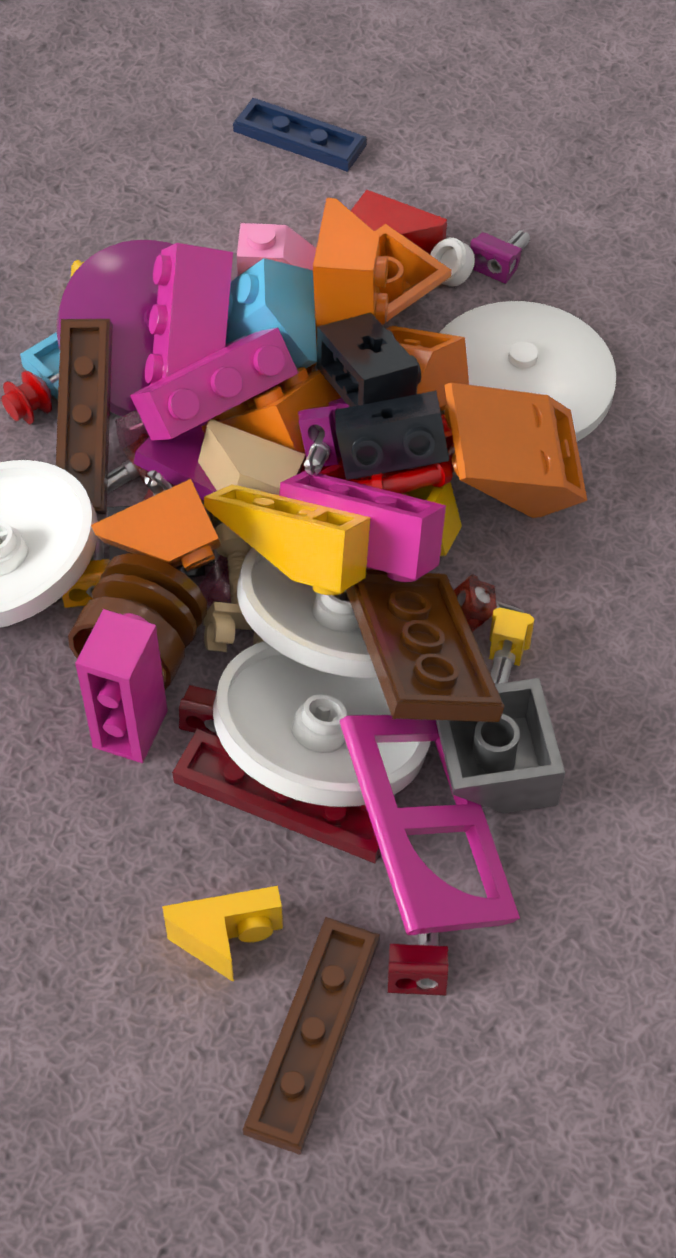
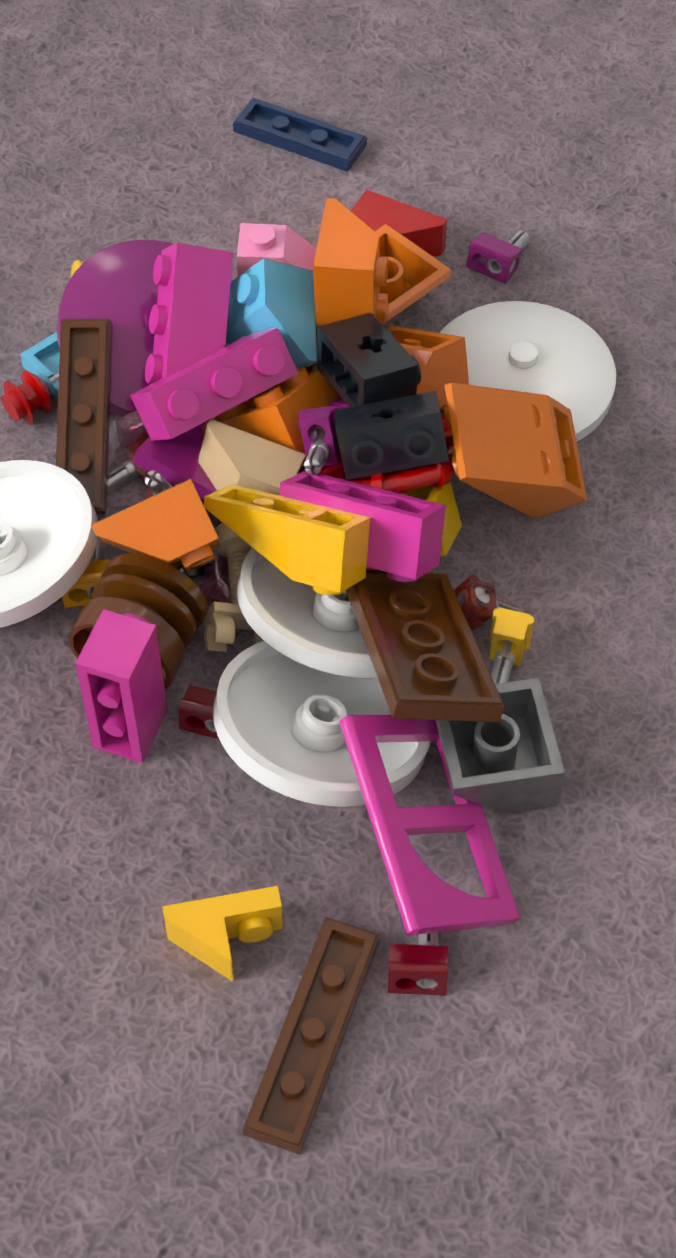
(213, 773): dark red plate -> none
(457, 257): white tile -> none

